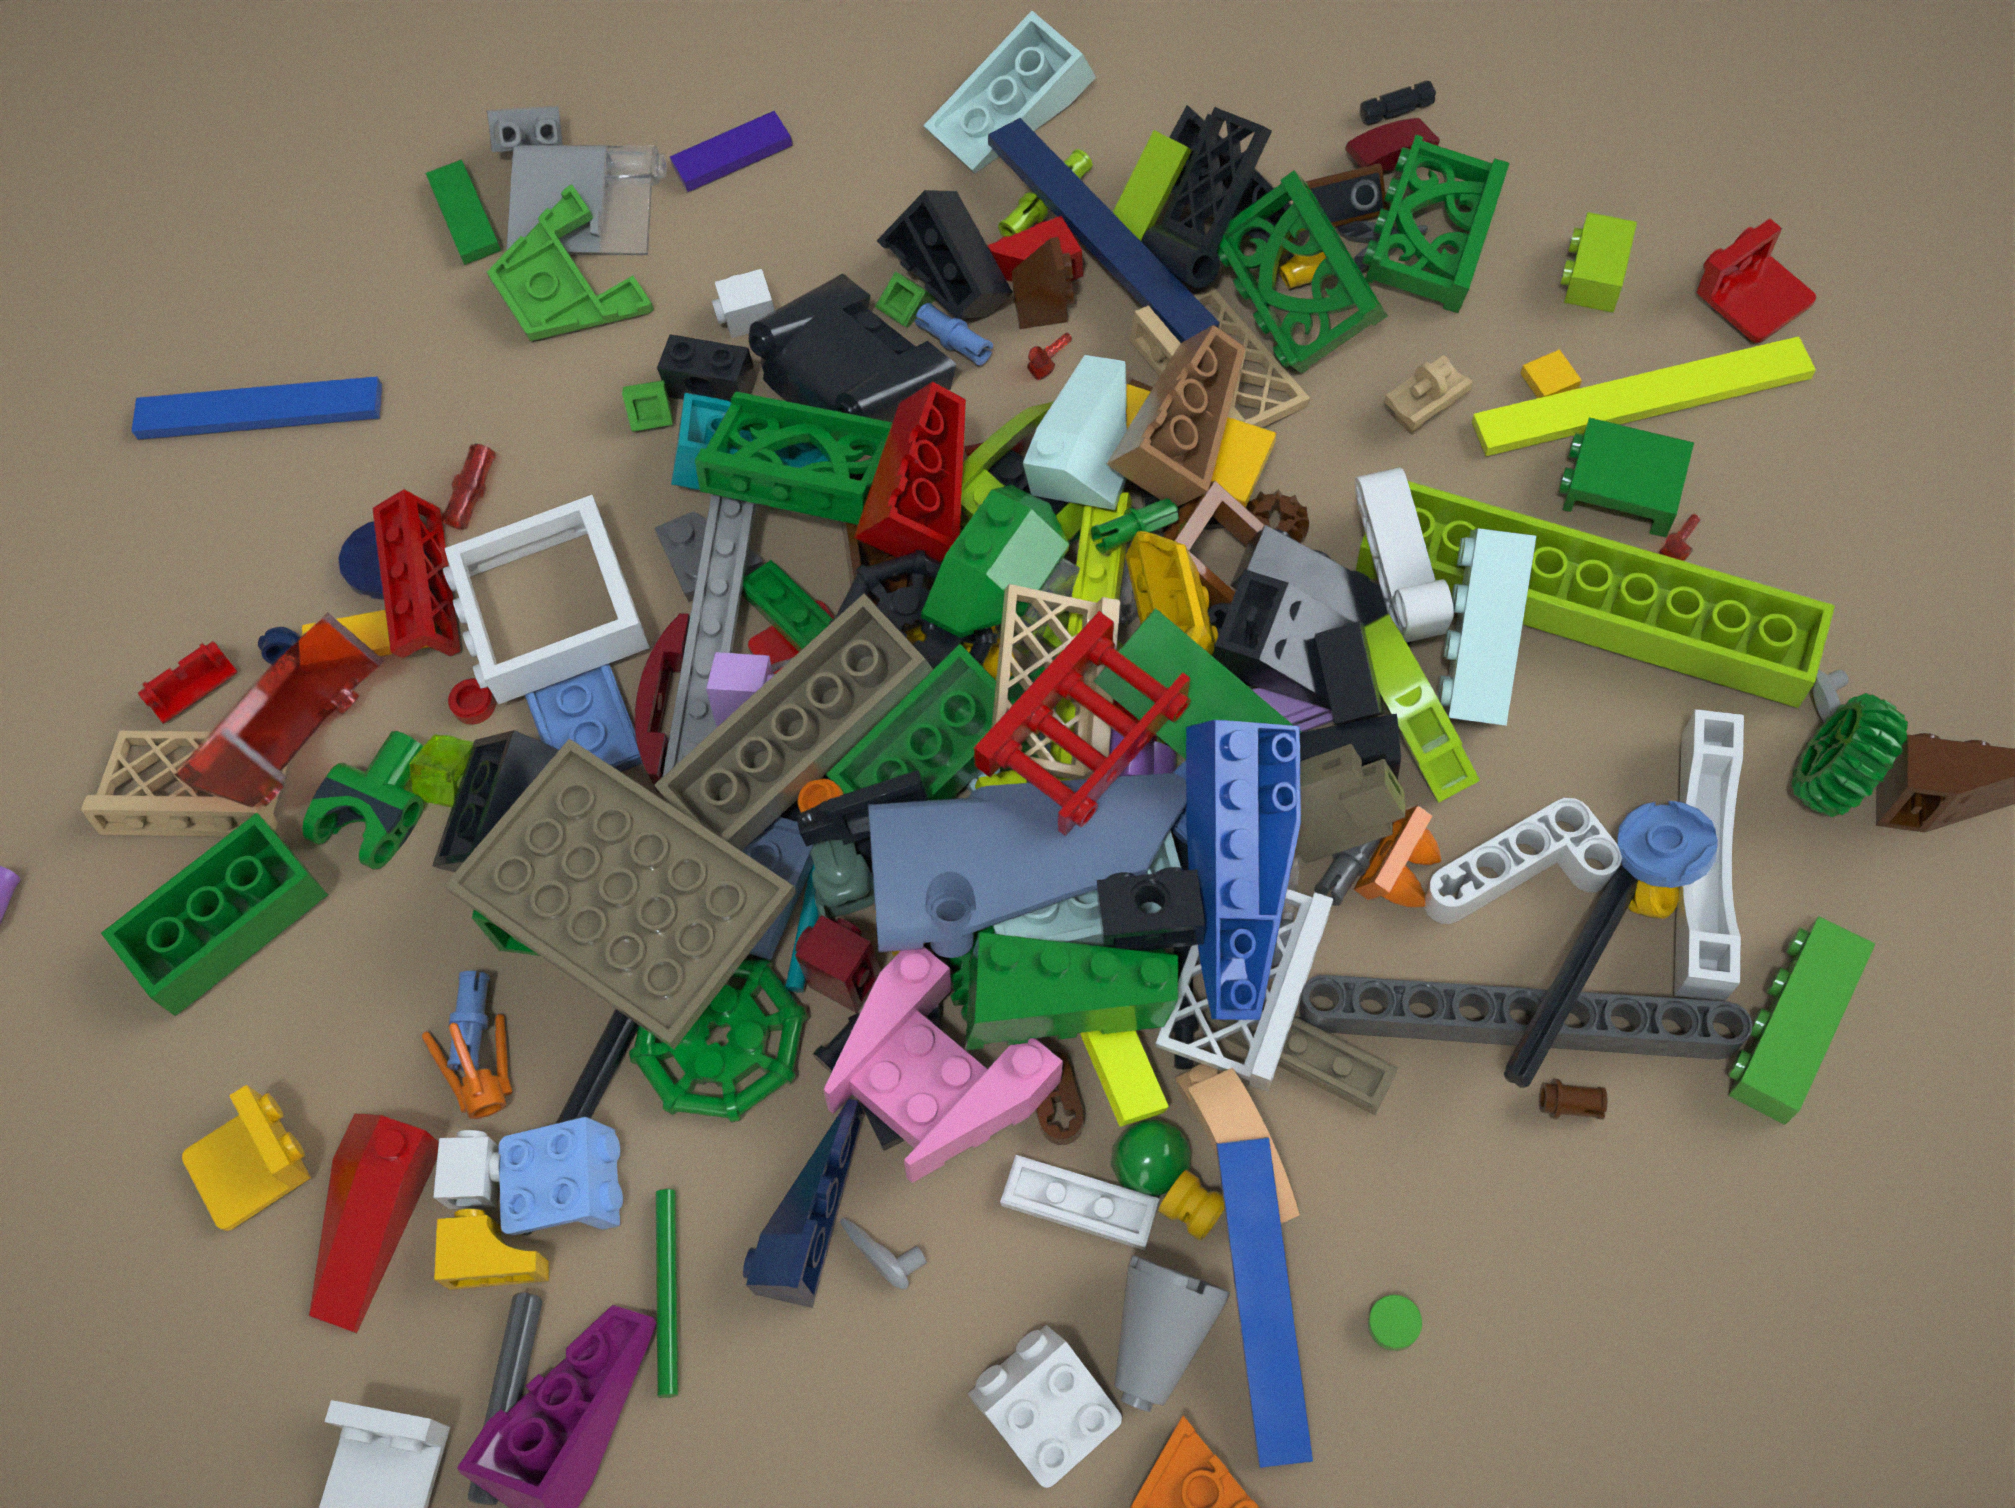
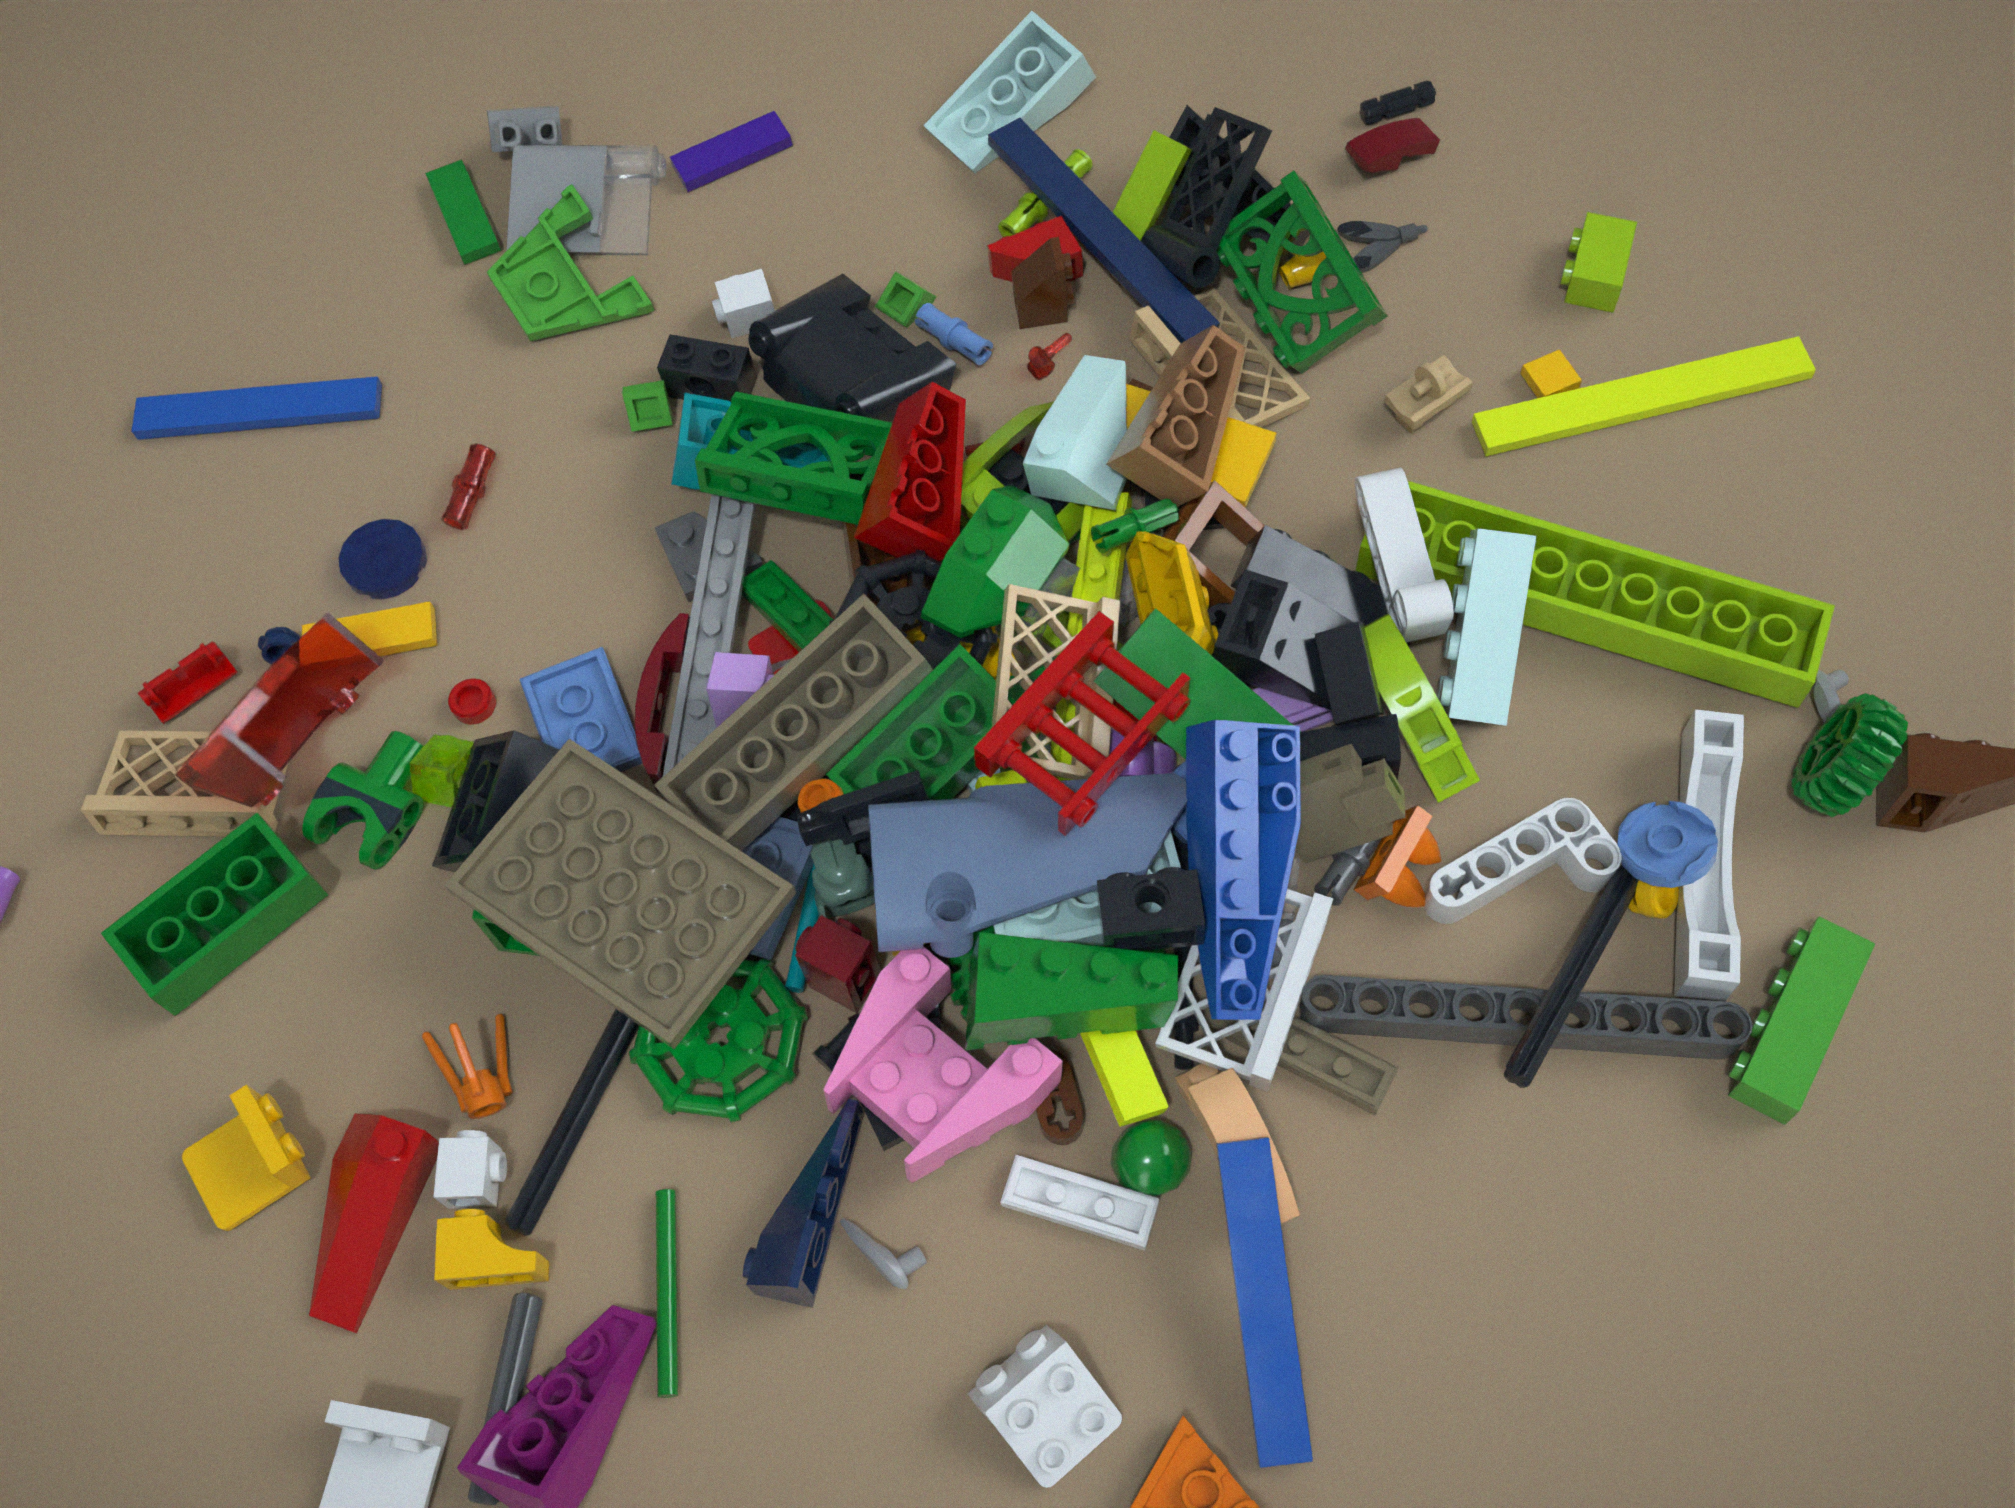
(408, 571): red fence -> none
(470, 1015): medium blue pin -> none
(560, 1177): light blue bracket -> none
(566, 656): white window -> none
(948, 253): black wedge -> none
(1161, 1329): light grey cone -> none
(1192, 1205): yellow wheel -> none
(1292, 513): reddish brown gear -> none
(1351, 194): slope -> none
(1394, 1322): bright green tile -> none
(1454, 271): green fence -> none
(1572, 1100): reddish brown pin -> none
(1628, 472): green panel -> none
(1675, 543): clear red hand -> none
(1753, 286): red bracket -> none

